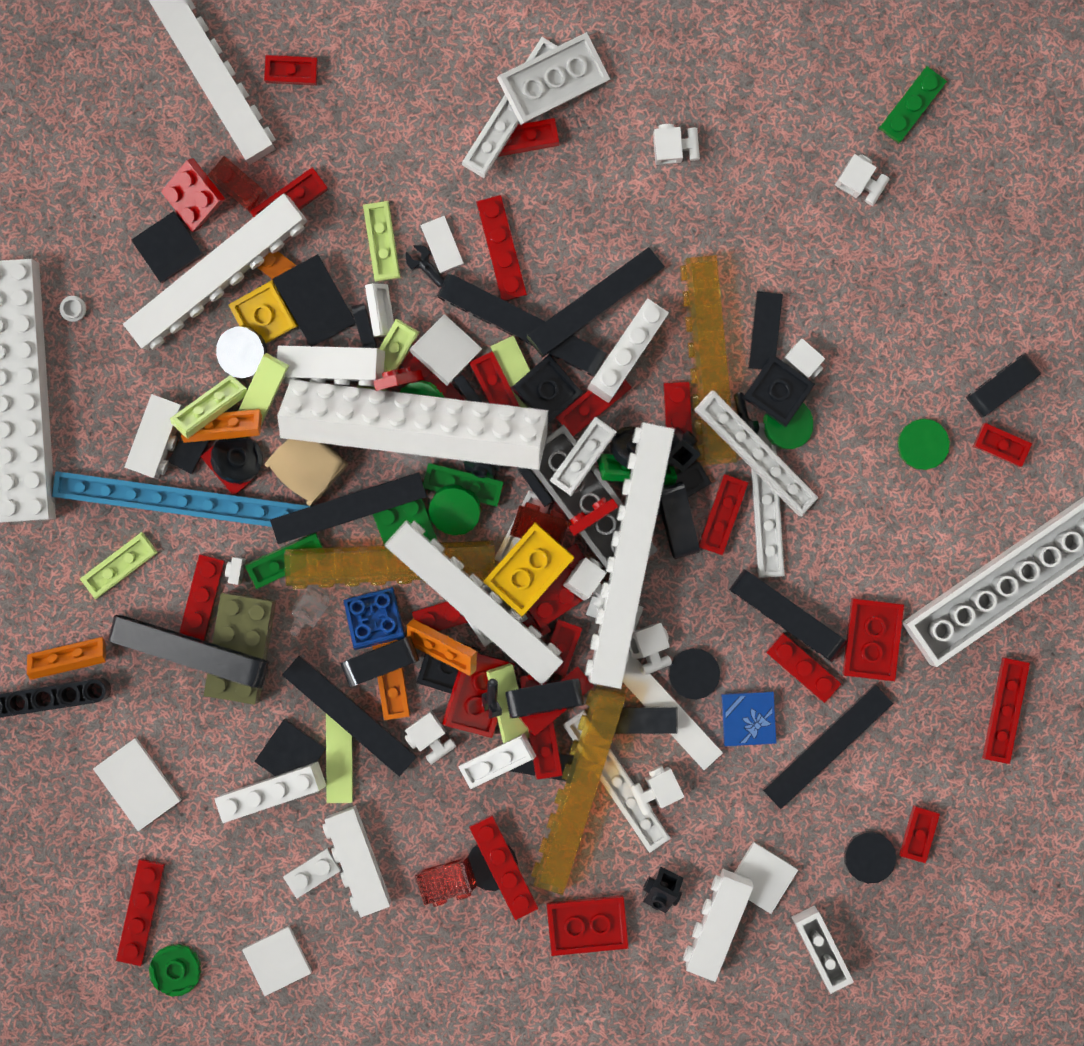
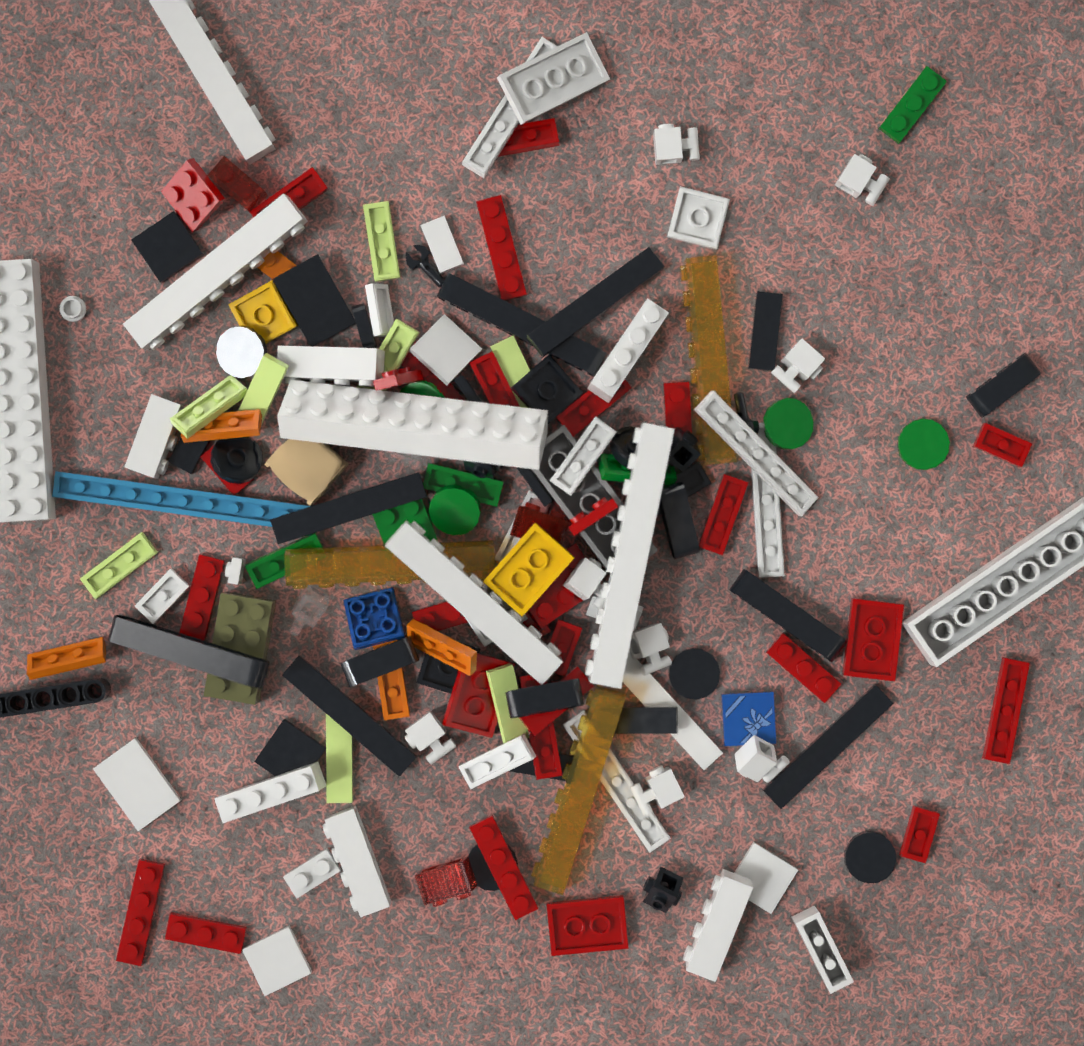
(162, 596): none -> white plate
(183, 970): green tile -> none
(205, 933): none -> red plate
(291, 70): red plate -> none
(490, 699): black bar -> none
(698, 218): none -> white tile
(758, 760): none -> white brick
(778, 391): black tile -> none

